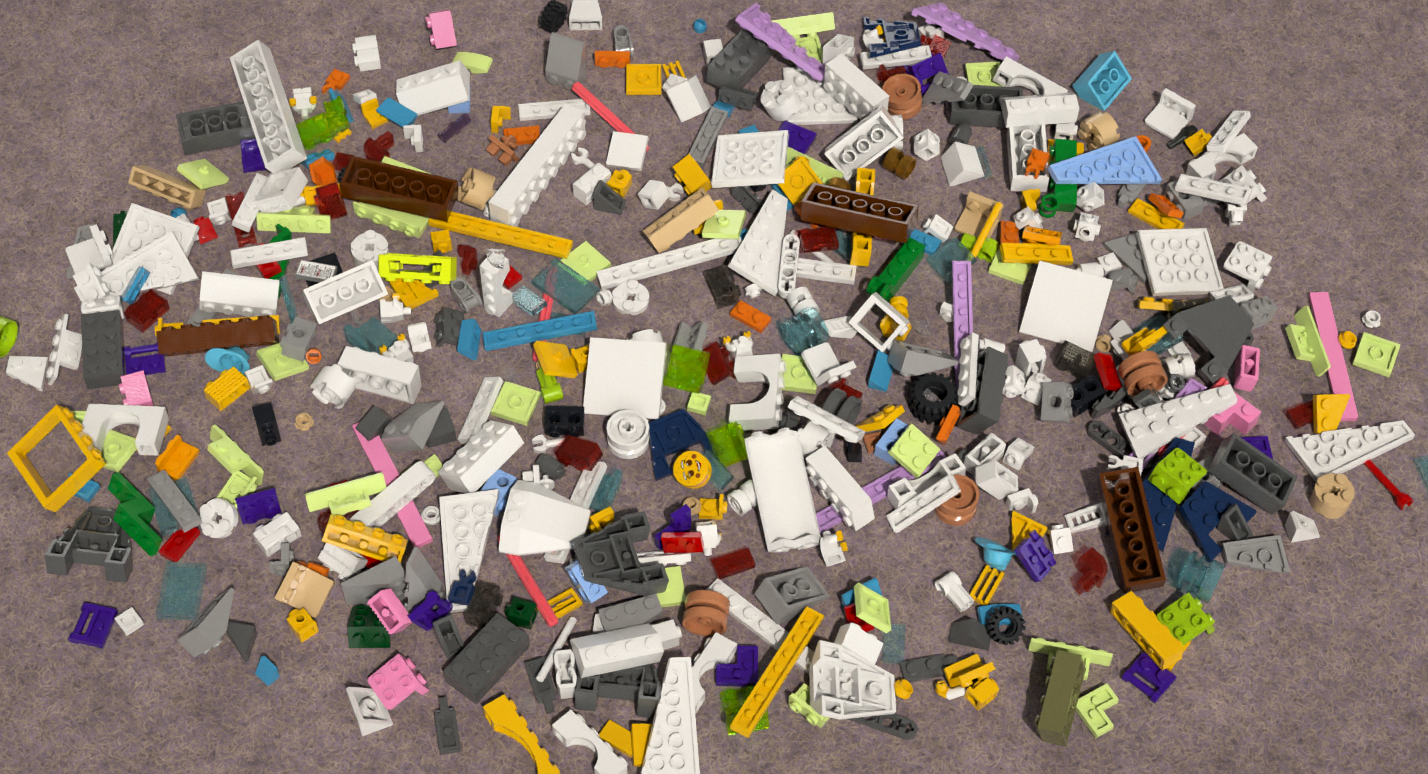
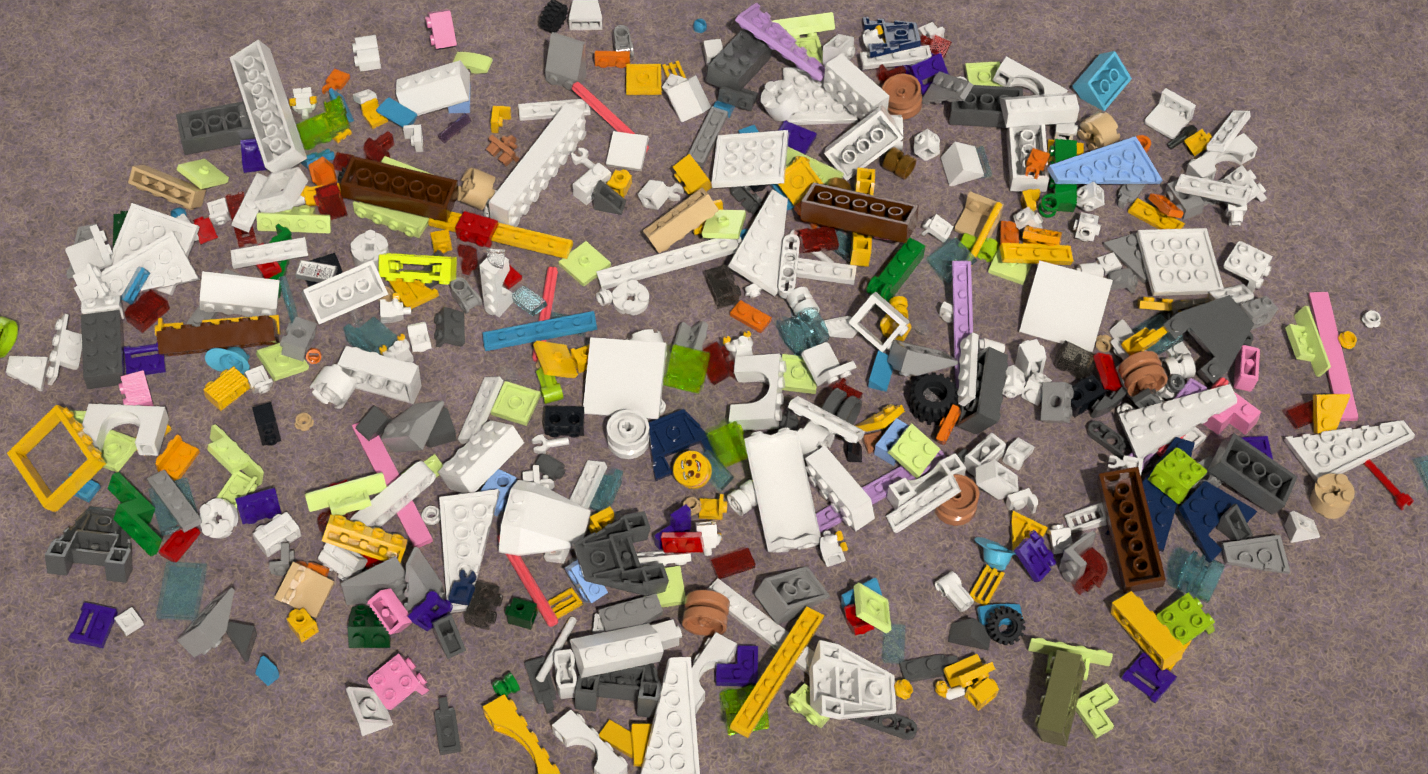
(469, 338): dark azure slope -> none
(476, 229): none -> red bracket
(486, 658): dark grey brick -> none
(506, 685): none -> green wheel
(523, 135): orange plate -> none
(565, 286): clear light blue tile -> none
(579, 453): clear red brick -> none
(699, 403): yellowish green plate -> none
(859, 642): white brick -> none
(932, 243): dark azure plate -> none
(961, 134): dark grey brick -> none
(963, 29): lavender wing -> none
(1072, 564): none -> light grey bracket
(1376, 354): yellowish green plate -> none

